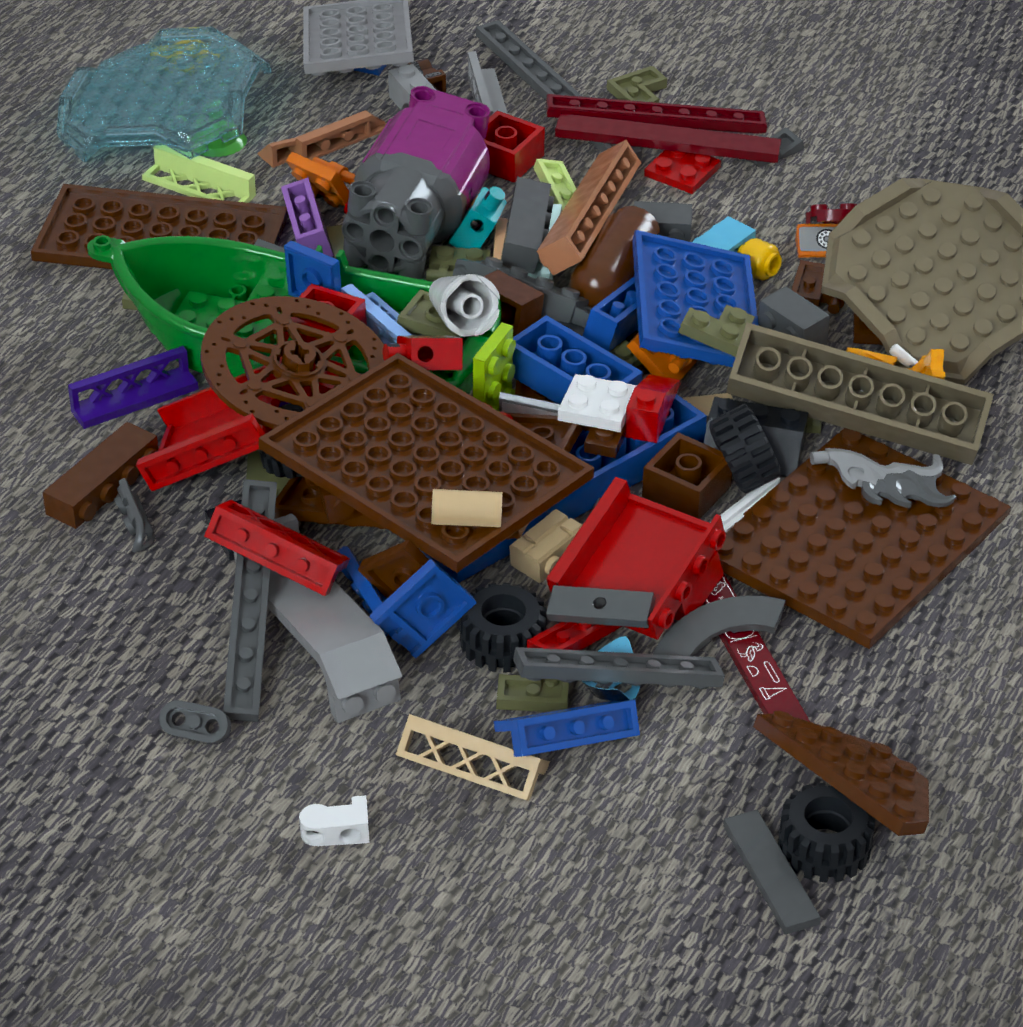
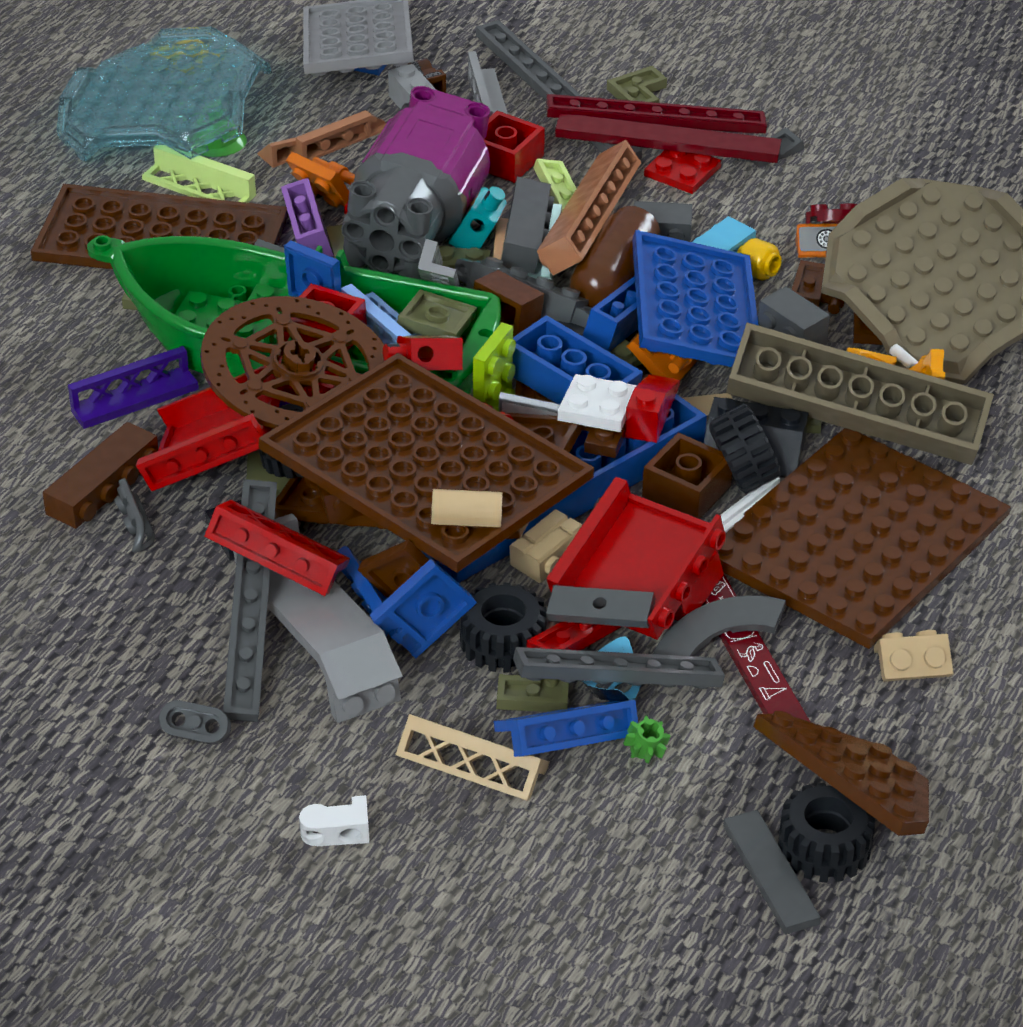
(431, 267): none -> light grey fence
(465, 303): white cone -> none
(646, 739): none -> bright green gear
(719, 333): olive plate -> none
(894, 481): piece -> none
(914, 656): none -> tan bracket

